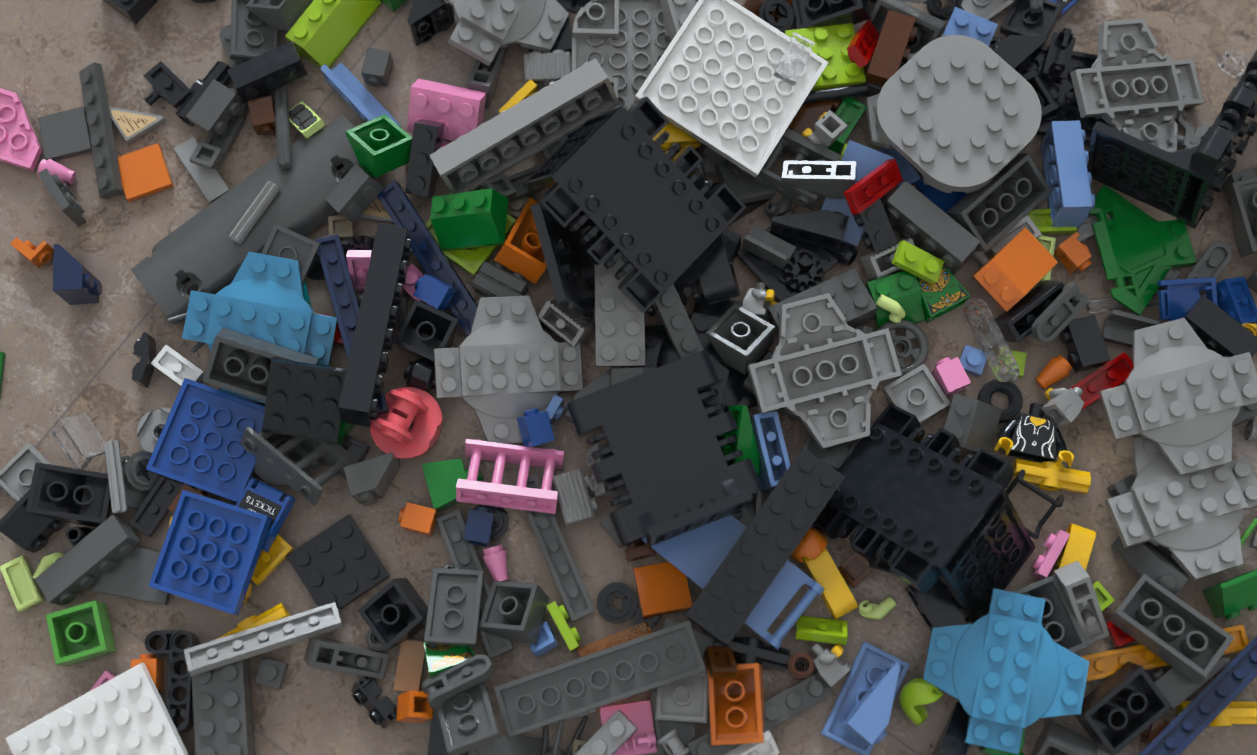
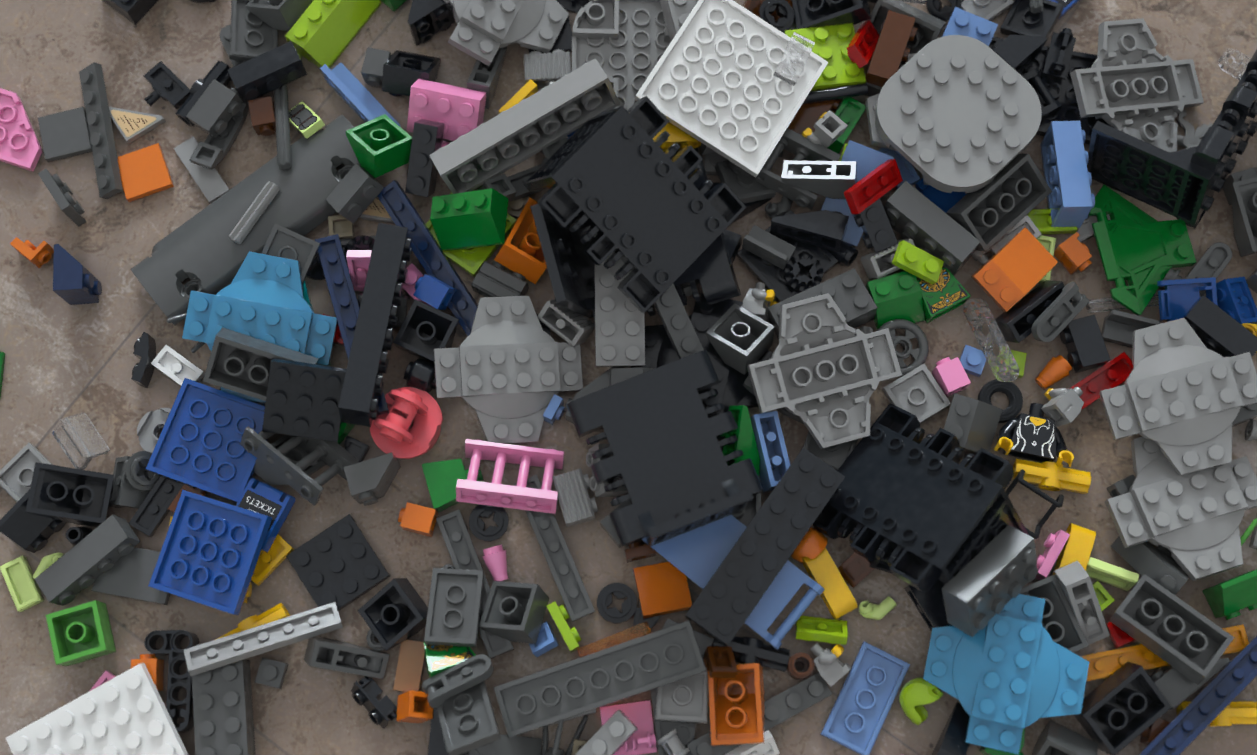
(66, 175): bright pink cone -> none
(115, 476): light grey axle -> none
(405, 69): none -> black slope
(479, 527): dark blue brick -> none
(535, 427): blue brick -> none
(873, 711): medium blue slope -> none
(892, 306): yellowish green arm -> none
(990, 580): none -> dark grey brick
(1111, 574): none -> yellowish green tile

